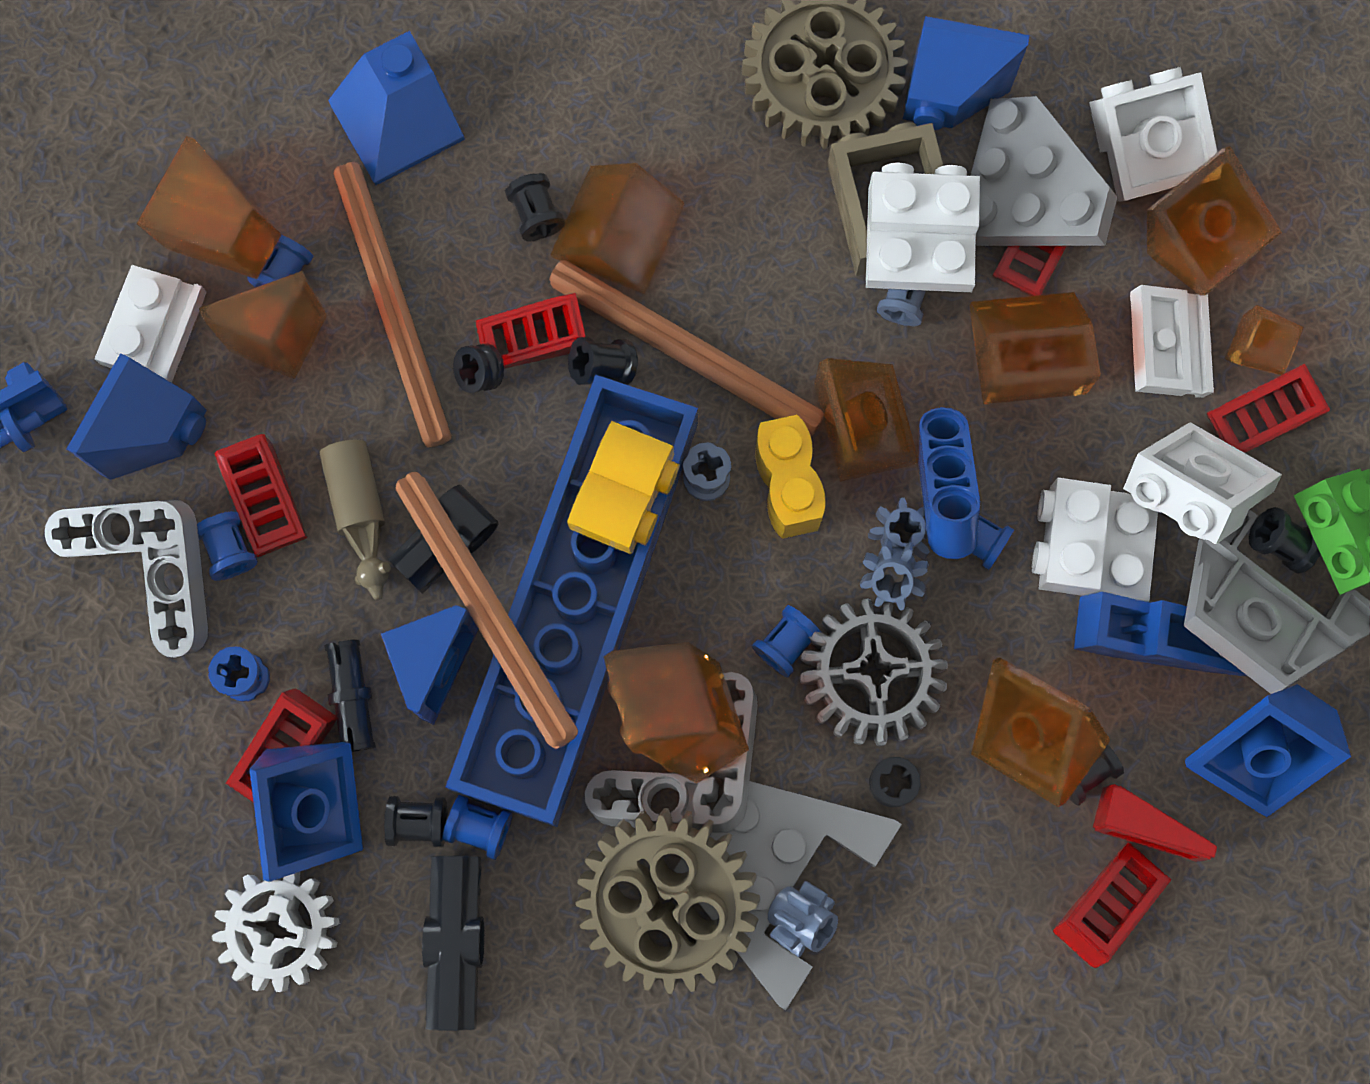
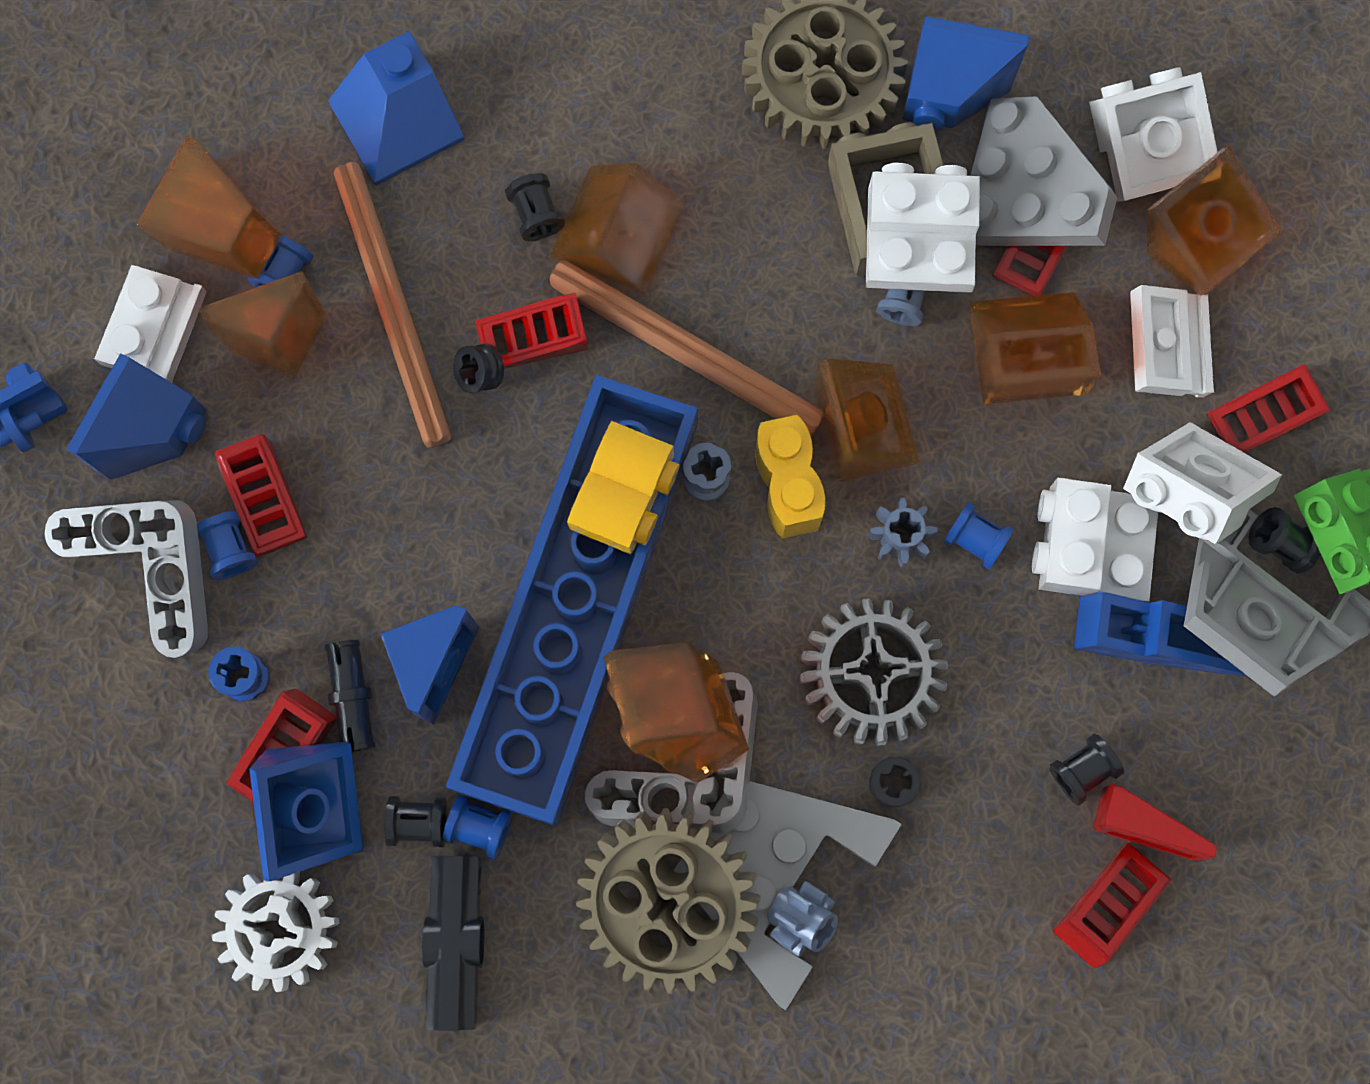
(357, 508): dark tan wheel -> none
(470, 520): black piece -> none
(487, 611): nougat axle -> none
(612, 361): black bush -> none
(786, 641): blue bush -> none
(885, 585): sand blue gear -> none
(948, 483): blue beam -> none
(1036, 733): clear orange slope -> none
(1264, 341): clear orange slope -> none
(1274, 750): blue slope -> none

